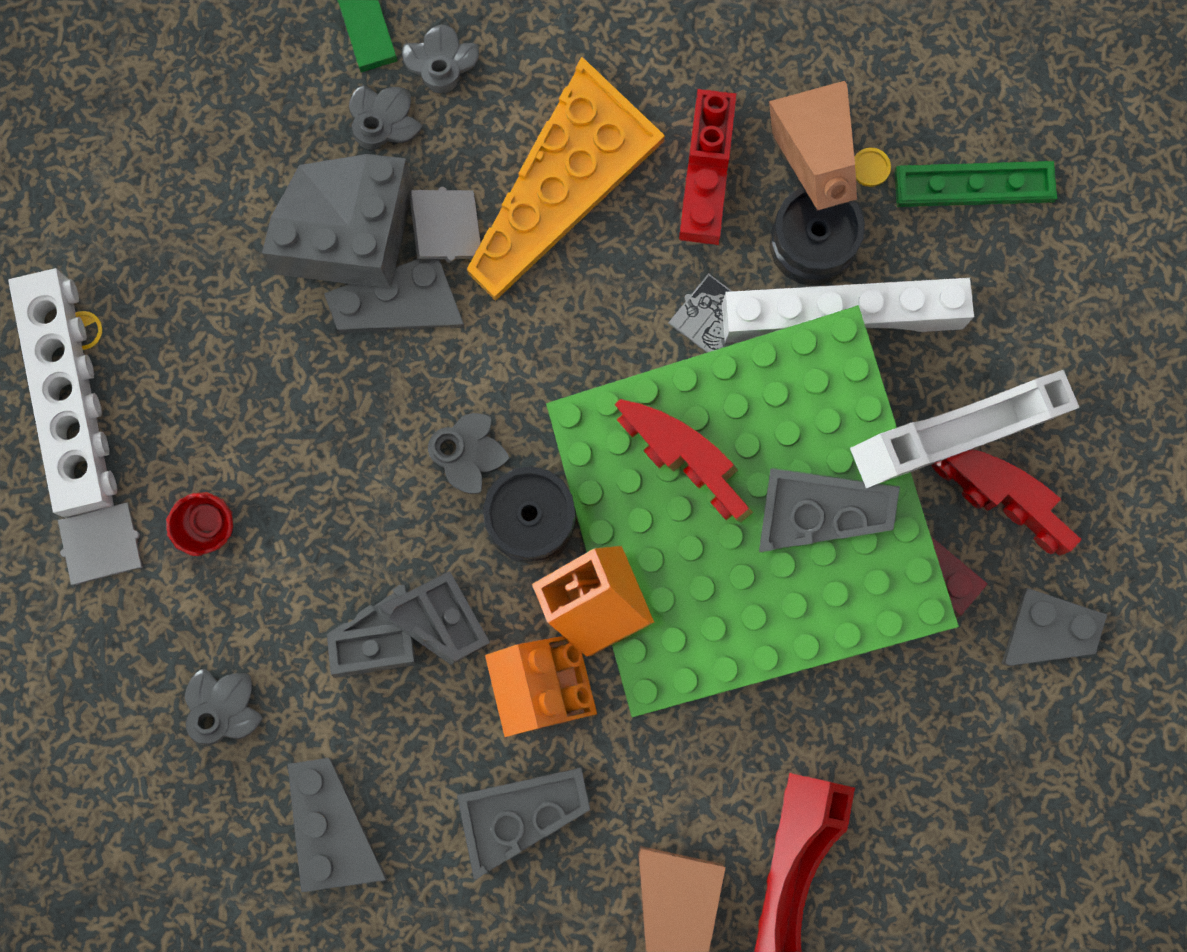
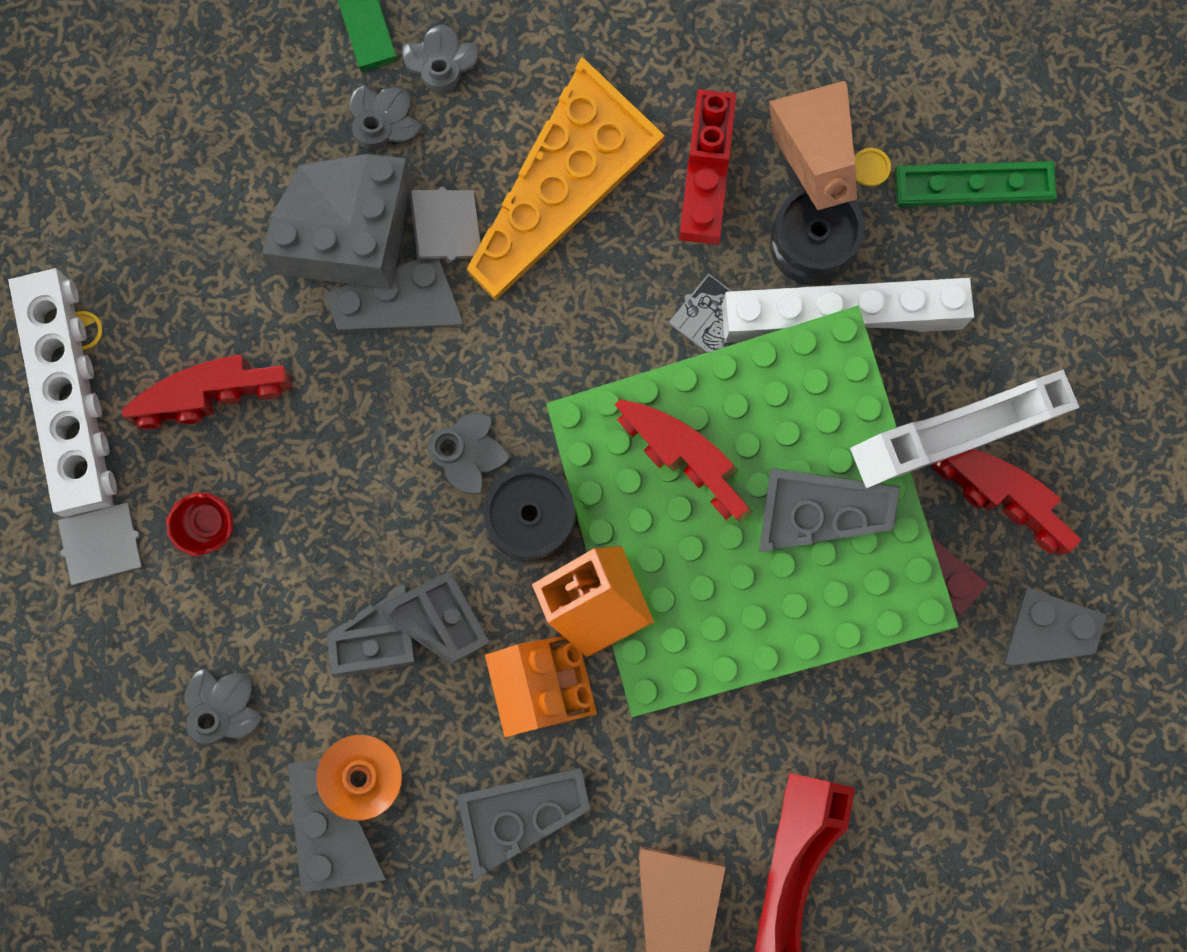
(191, 392): none -> red slope
(361, 755): none -> orange dish

